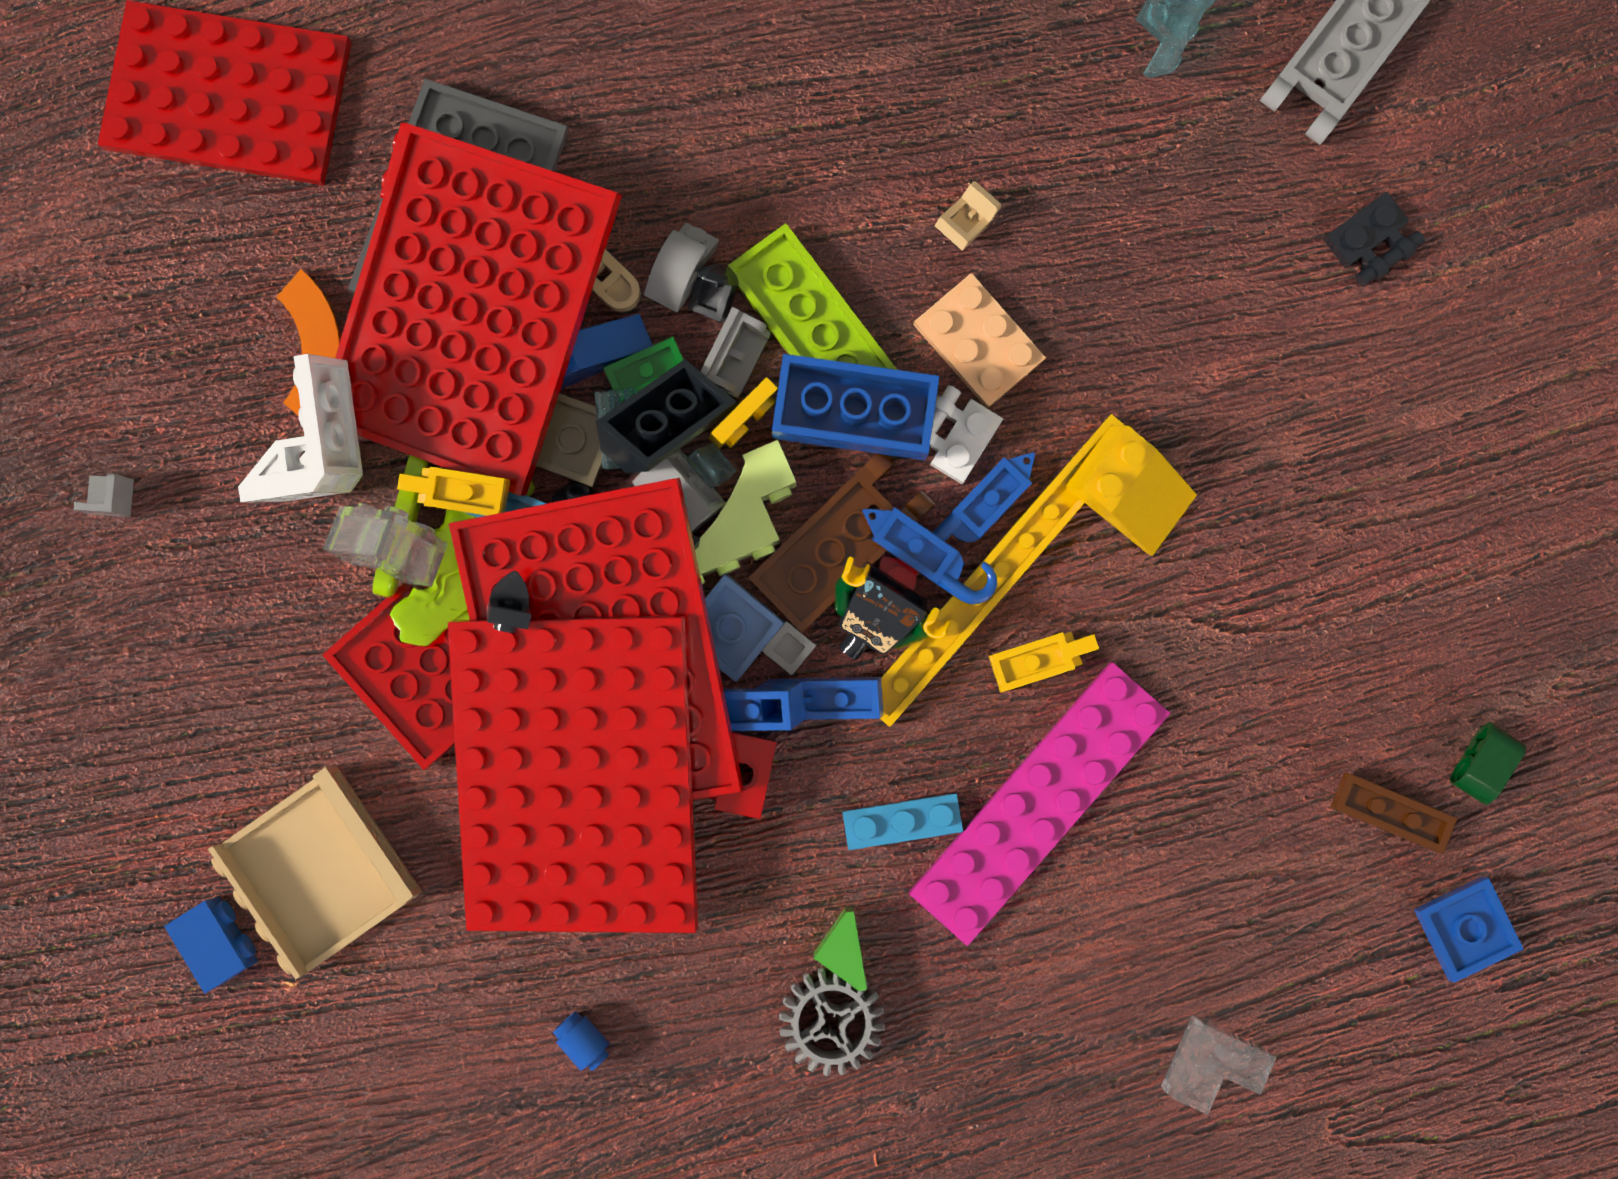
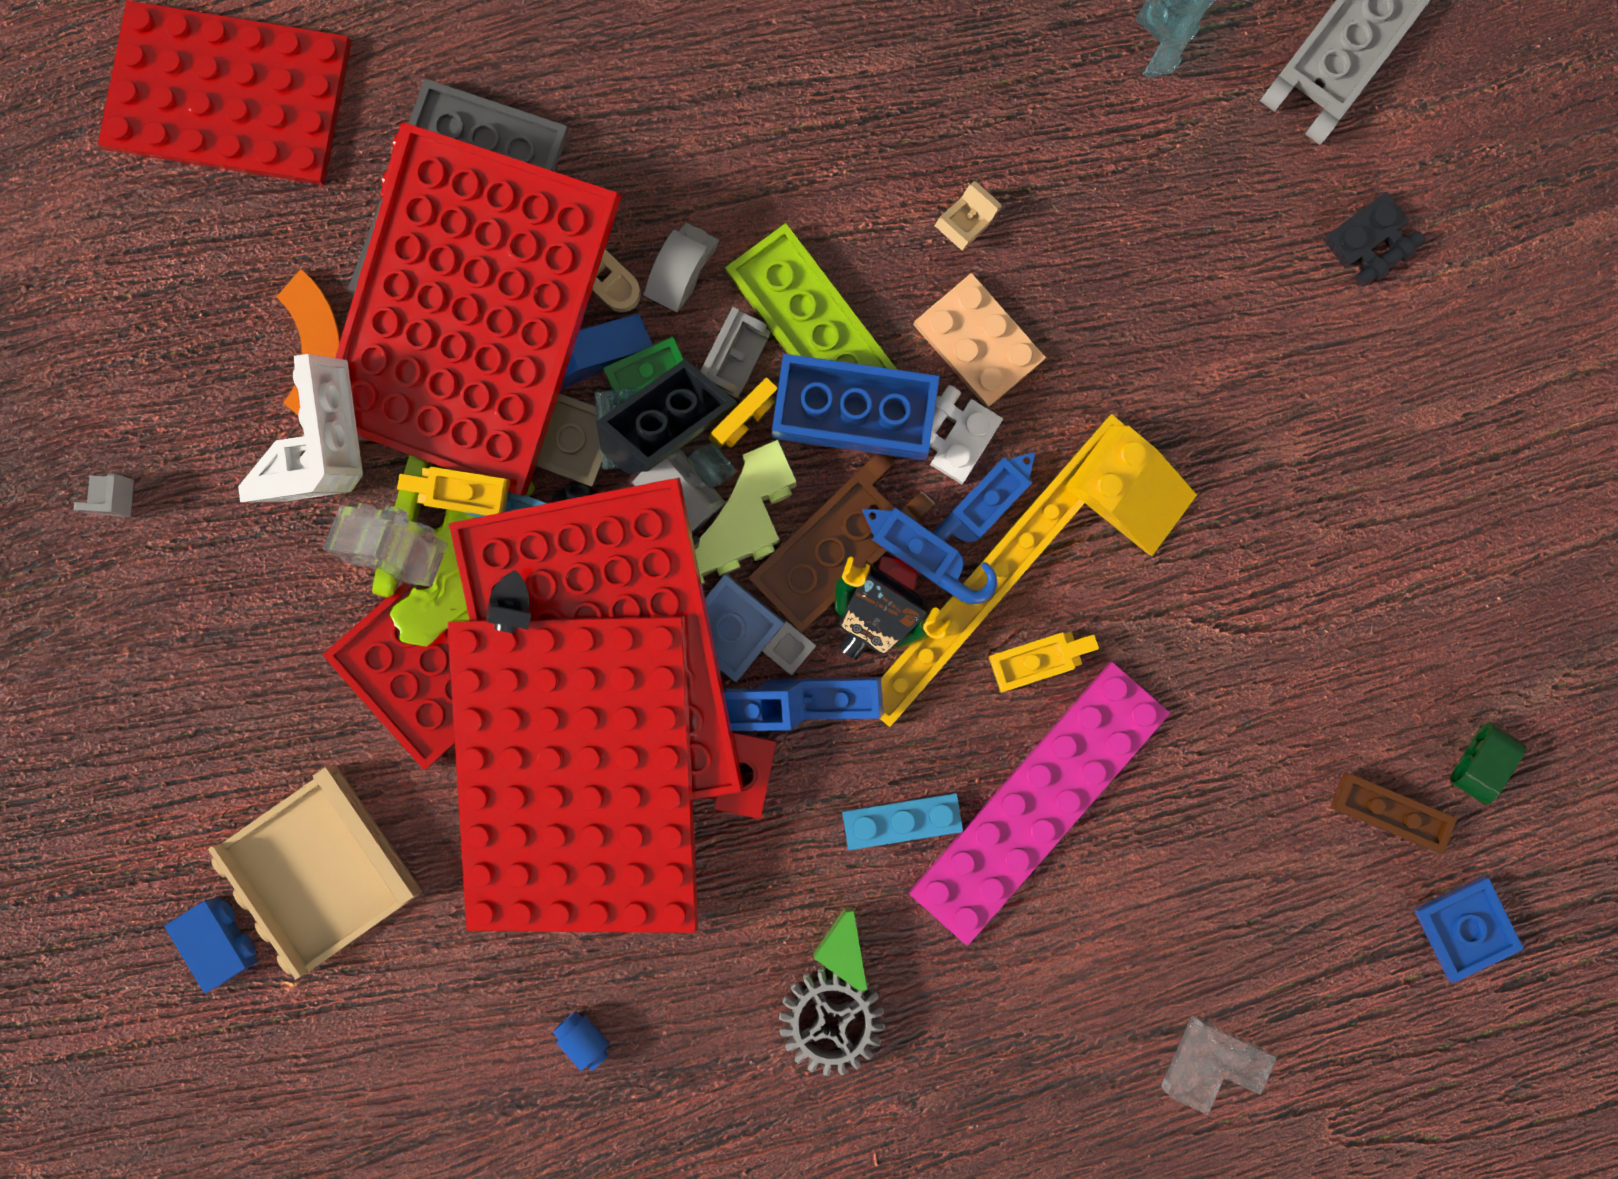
(714, 291): black plate -> none

